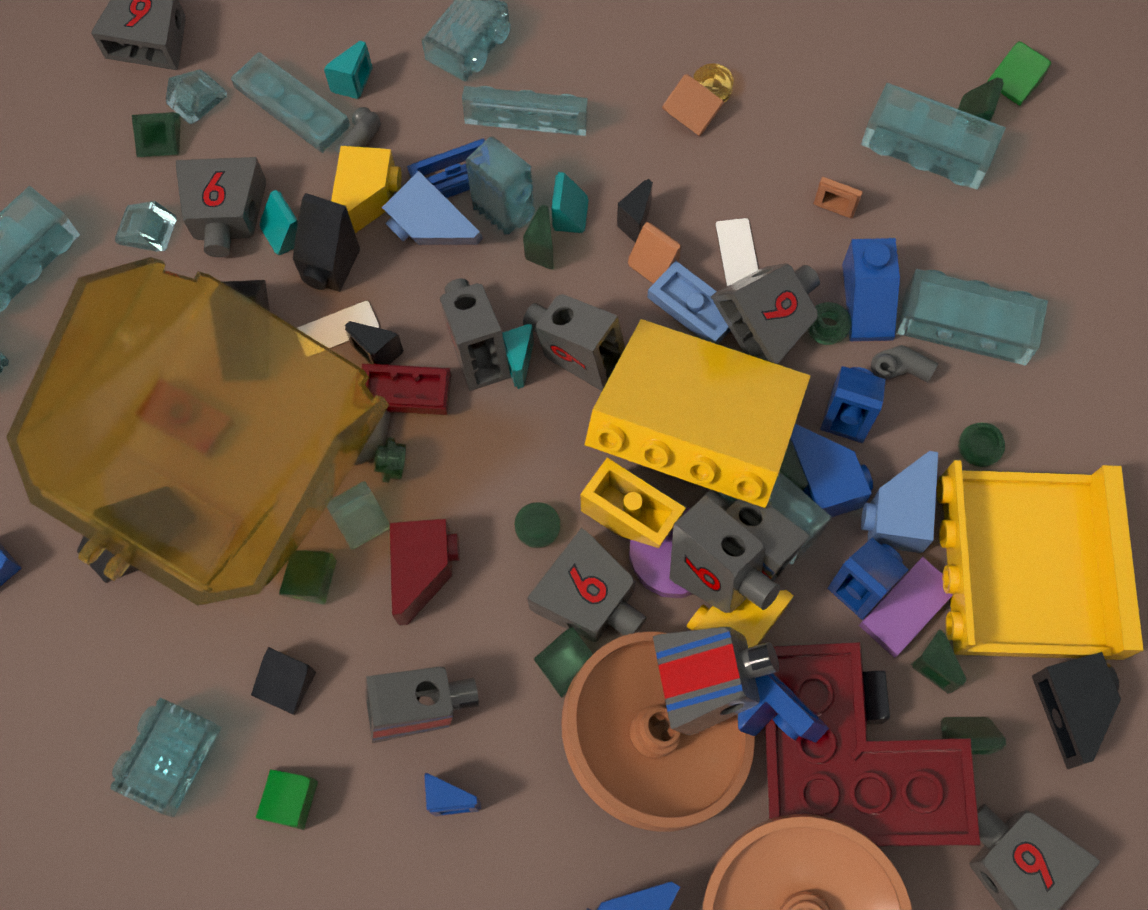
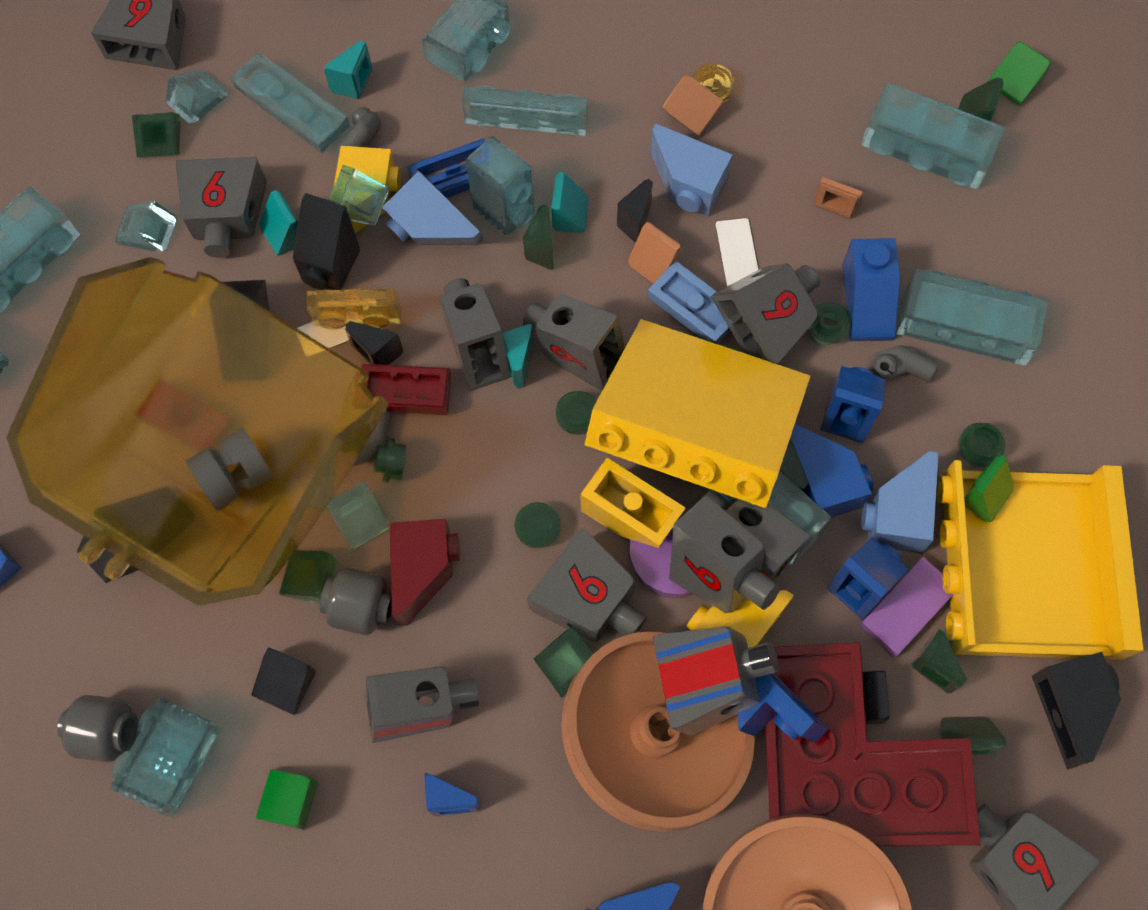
(97, 728): none -> dark grey head
(214, 478): none -> dark grey wheel
(356, 601): none -> dark grey head
(360, 195): none -> clear light blue slope
(364, 306): none -> clear yellow plate
(575, 411): none -> clear green plate
(689, 169): none -> medium blue slope
(990, 489): none -> green slope

